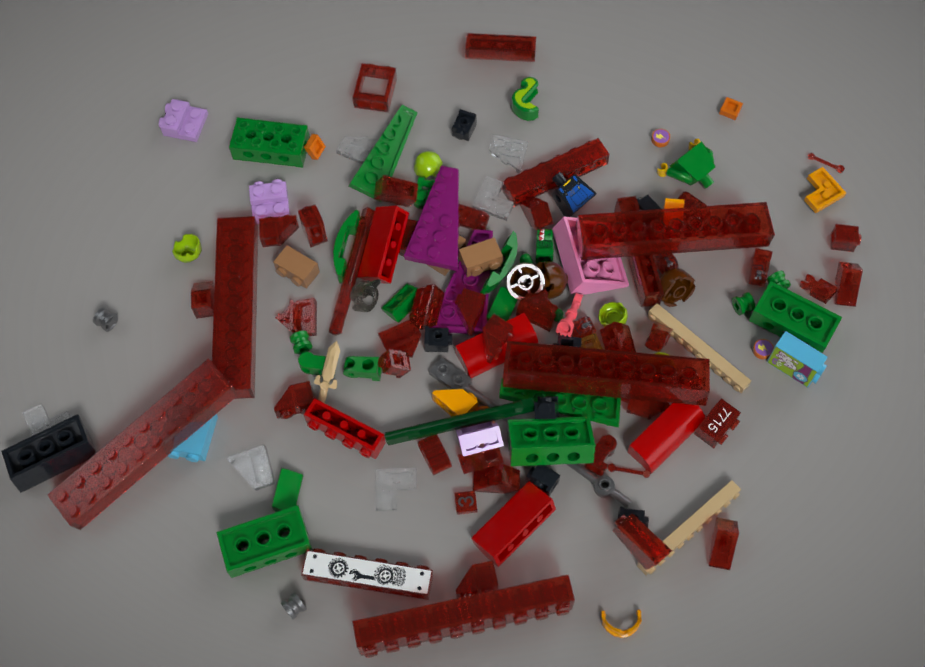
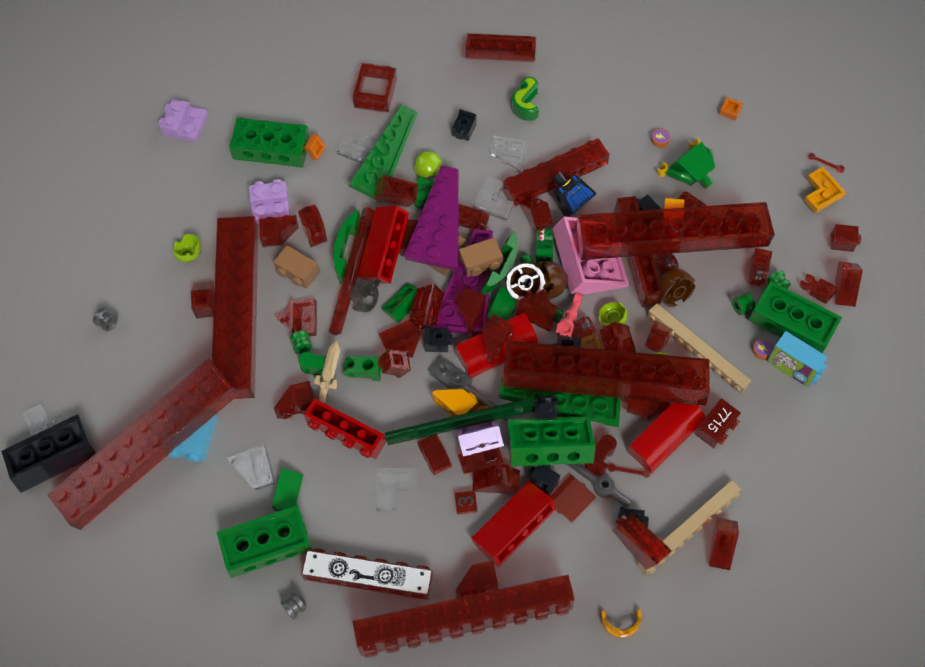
(572, 498): none -> clear red piece

